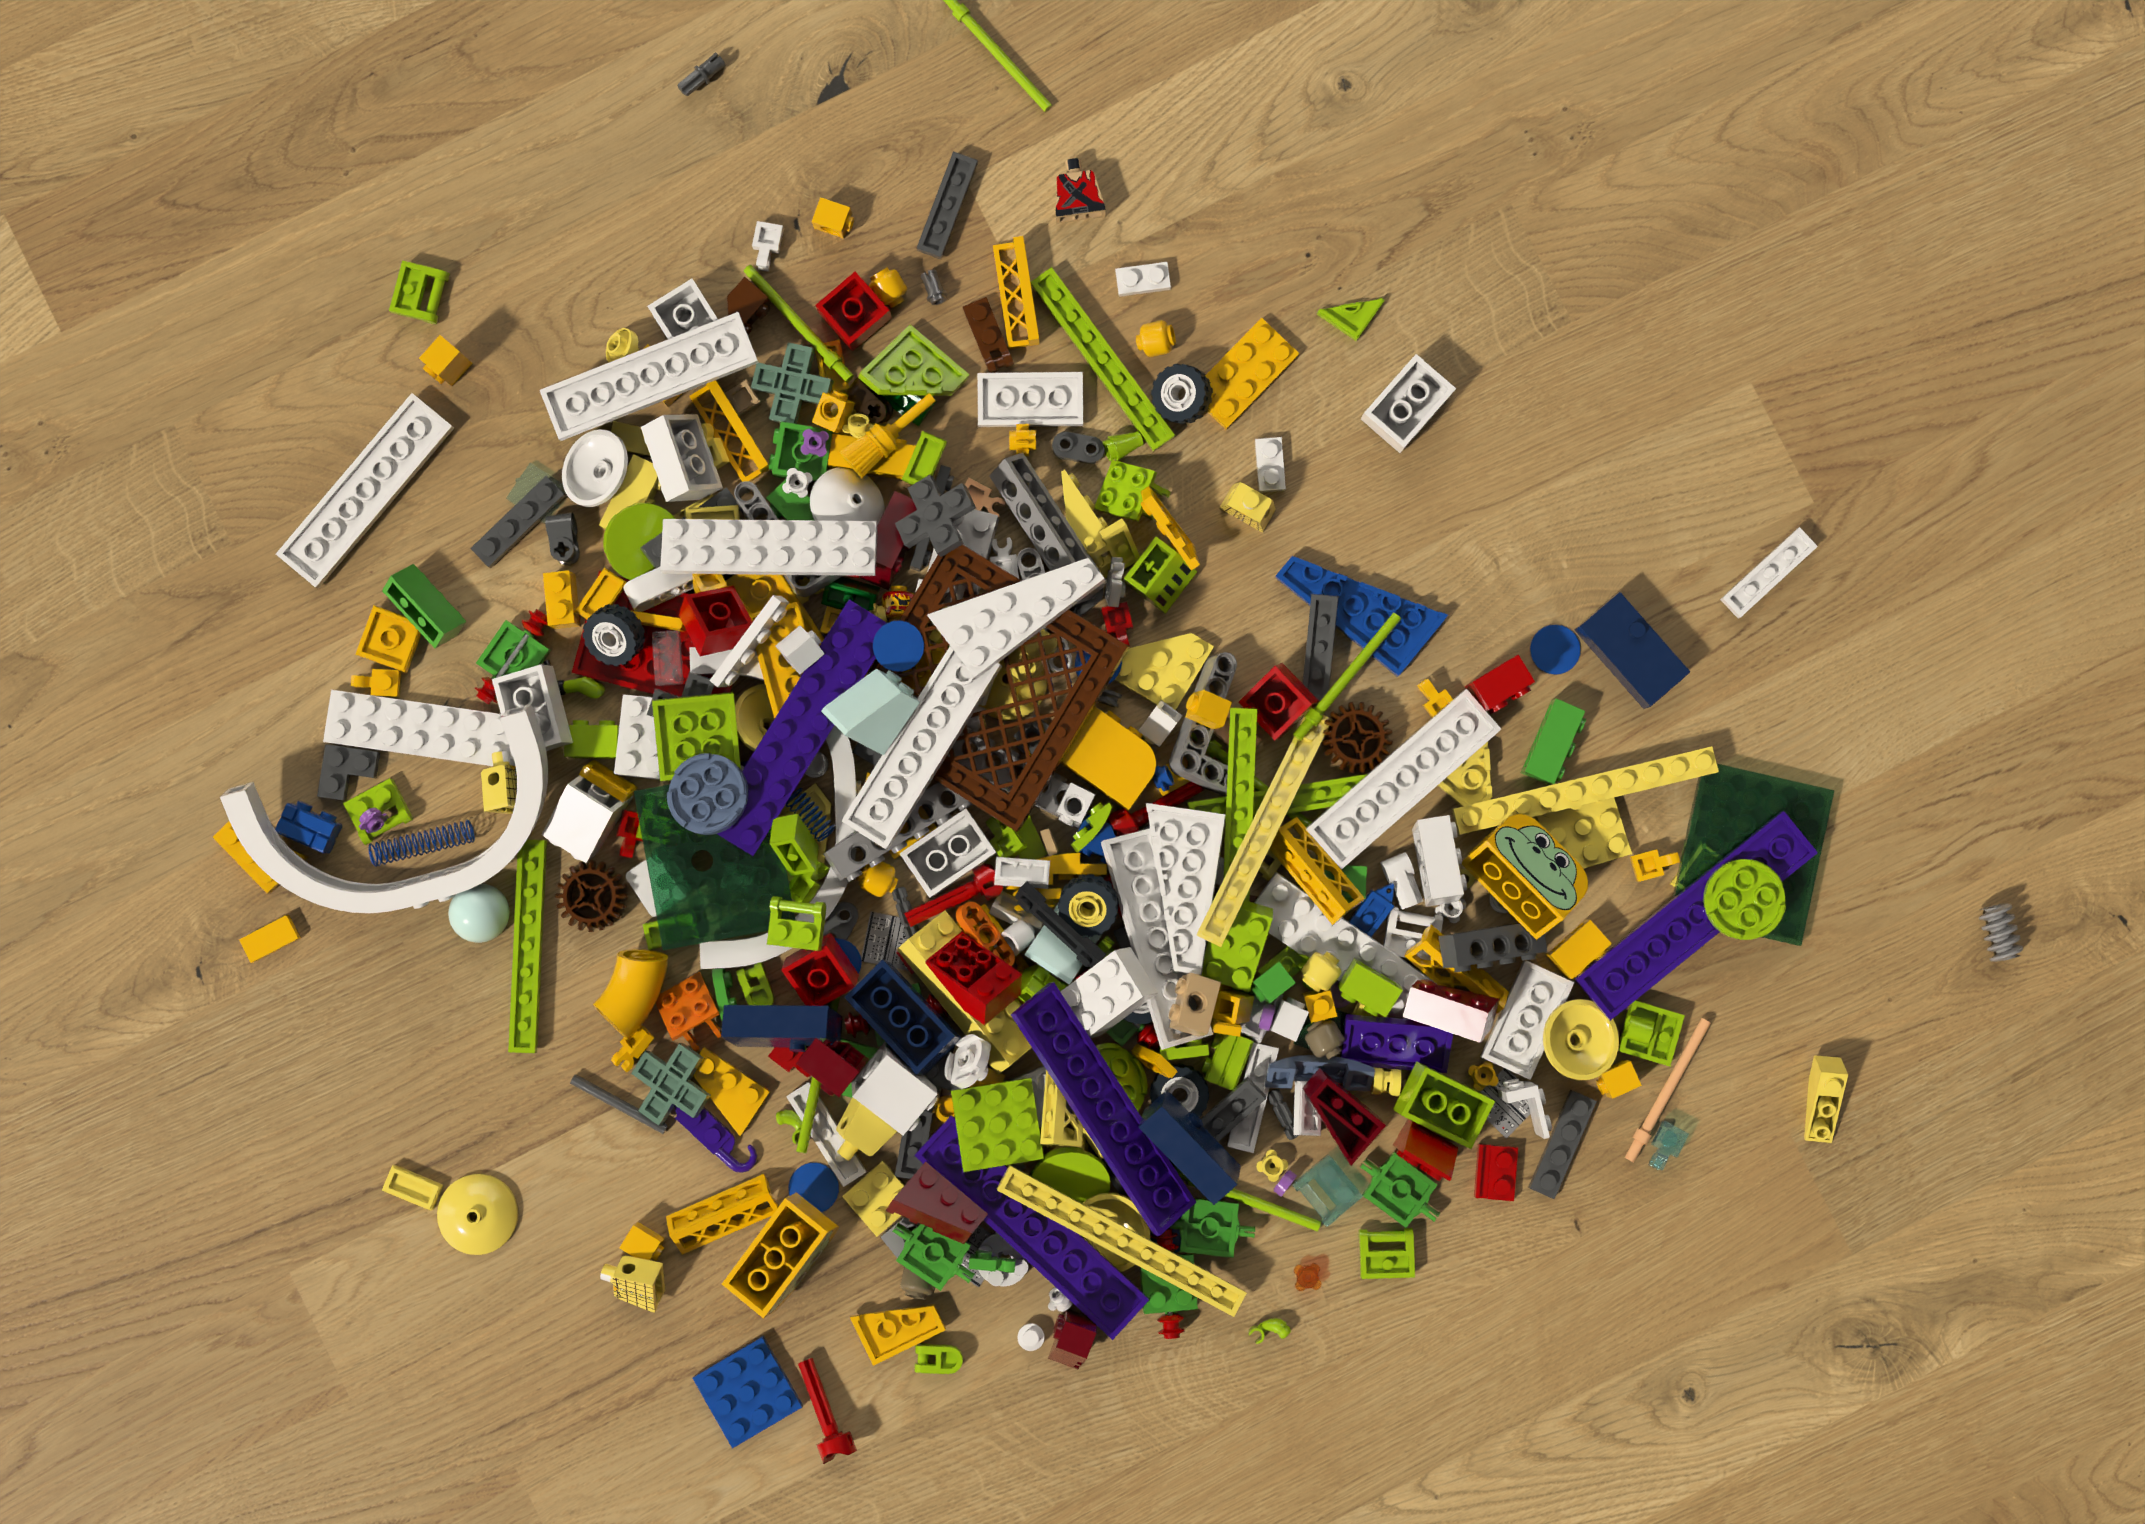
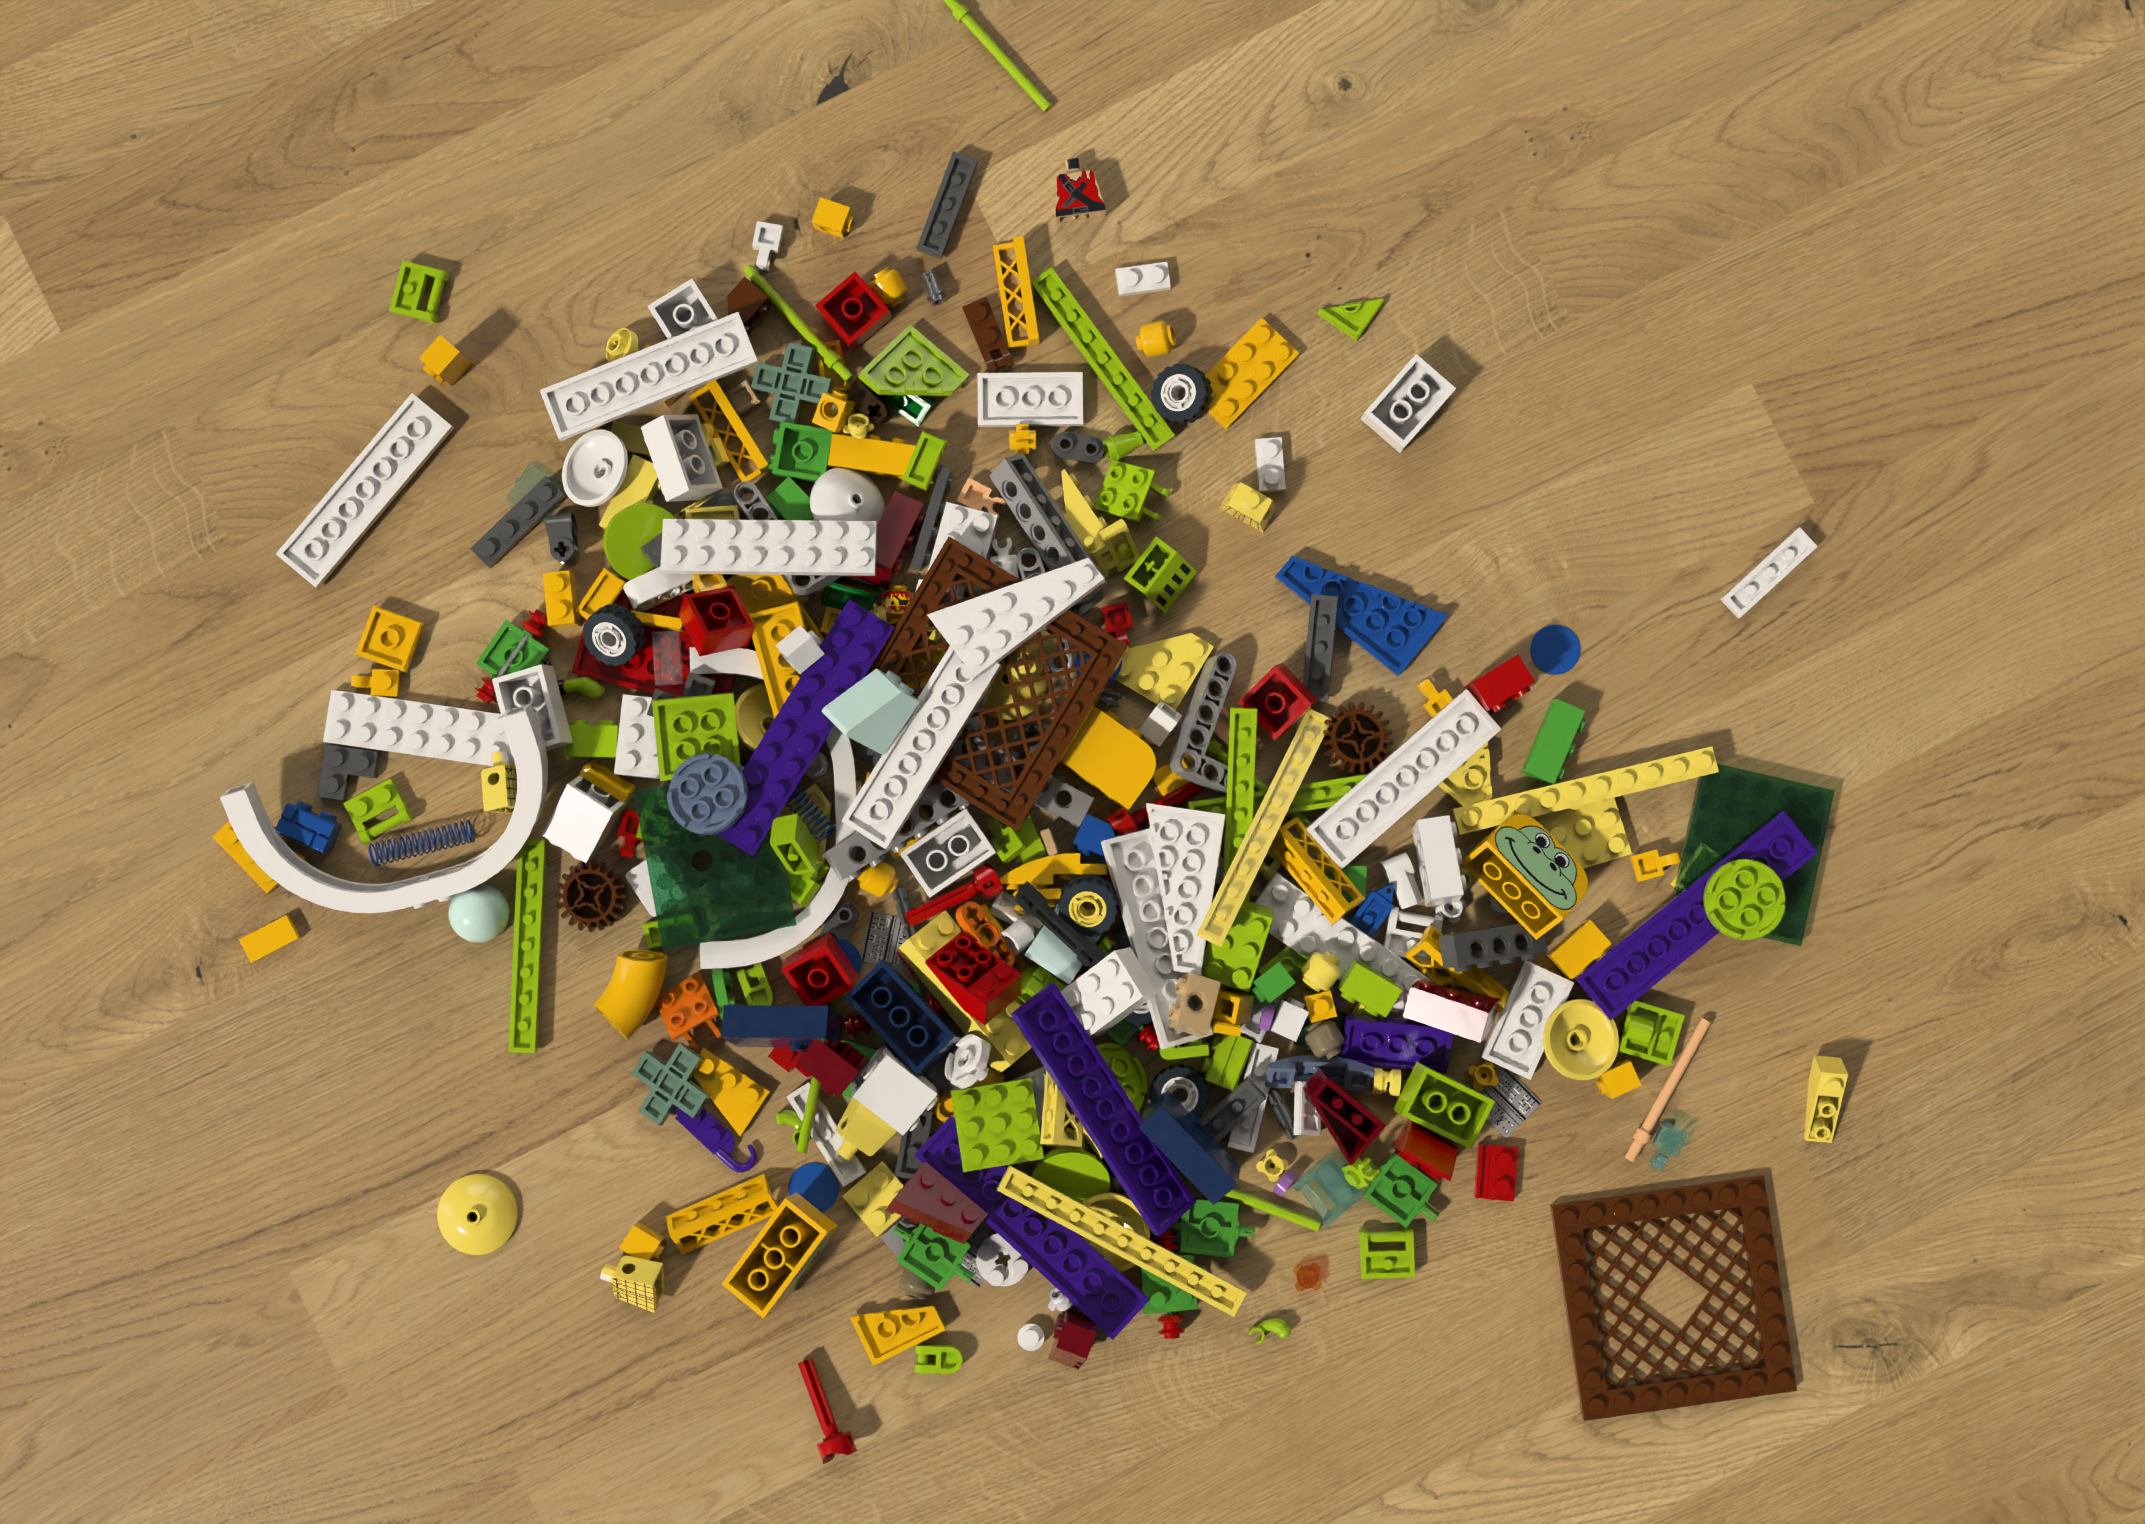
(372, 820): medium lavender plate -> none
(412, 1187): light yellow tile -> none
(424, 606): bright green brick -> none
(615, 1102): dark grey bar -> none
(632, 1048): yellow plate -> none
(701, 74): dark grey axle -> none
(747, 1391): blue plate -> none
(755, 634): white plate -> none
(793, 476): white plate -> none
(793, 932): lime plate -> none
(819, 449): medium lavender plate -> none
(880, 440): yellow piece -> none
(898, 646): blue sticker -> none
(935, 515): dark grey plate -> none
(985, 1261): bright green plate -> none
(1018, 871): white plate -> none
(1085, 799): white brick -> none
(1097, 819): lime slope -> none
(1115, 587): white plate -> none
(1154, 1061): yellow tile -> none
(1163, 778): blue plate -> none
(1168, 526): yellow wing -> none
(1208, 709): yellow brick -> none
(1314, 716): lime bar -> none
(1360, 1173): none -> lime plate
(1520, 1090): white bracket -> none
(1562, 1144): dark grey plate -> none
(1632, 650): dark blue brick -> none
(1777, 1370): none -> reddish brown plate
(2001, 932): light grey piece -> none

